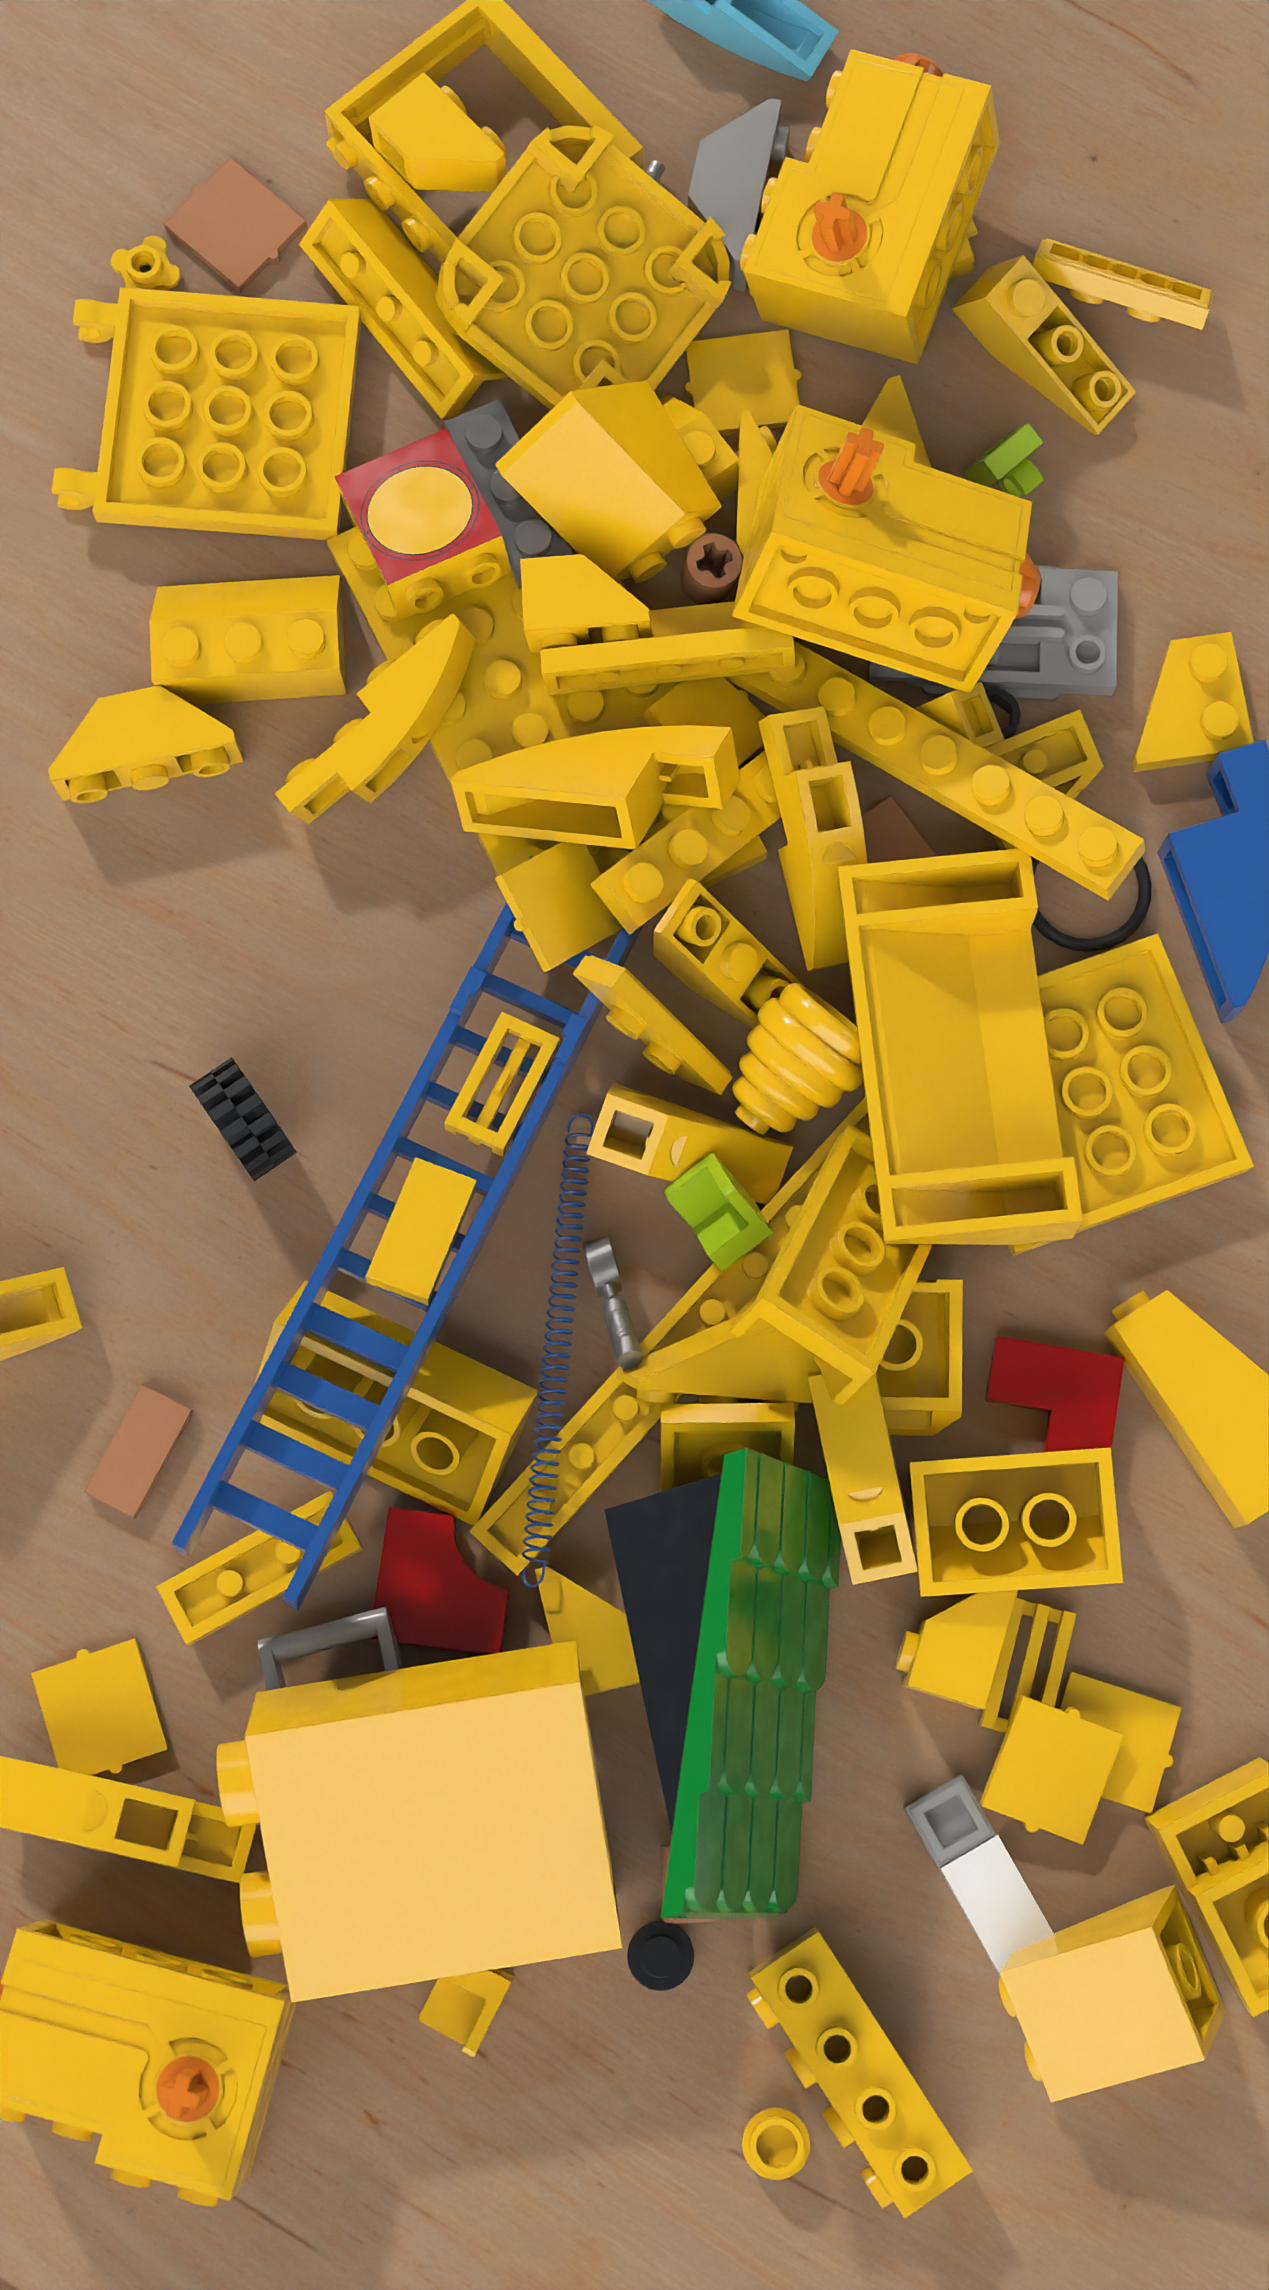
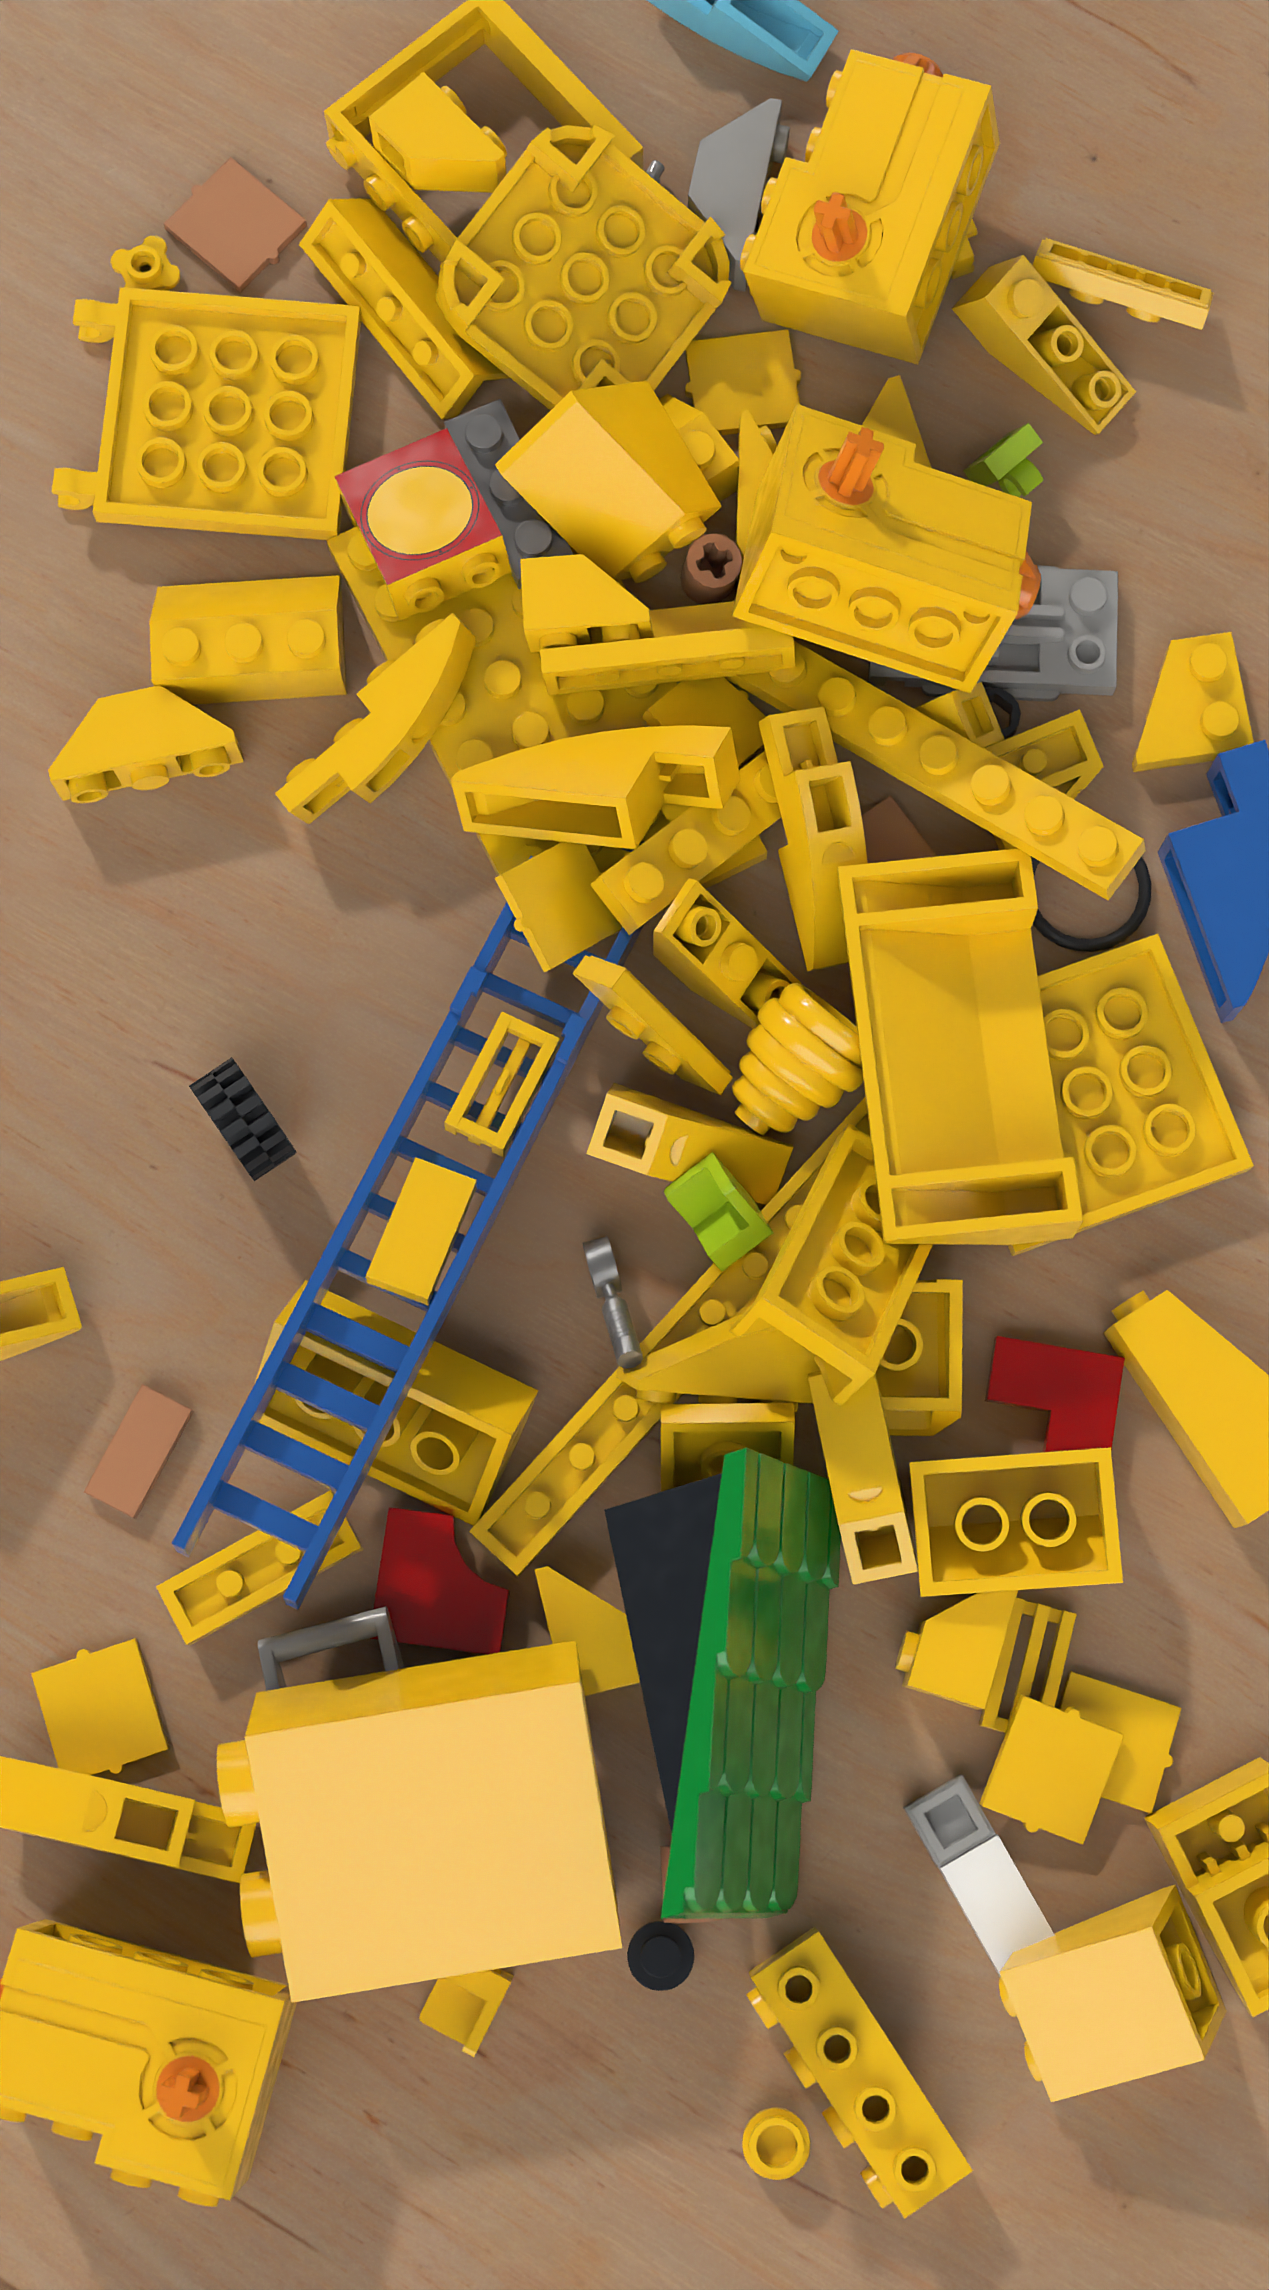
(561, 1343): blue piece -> none

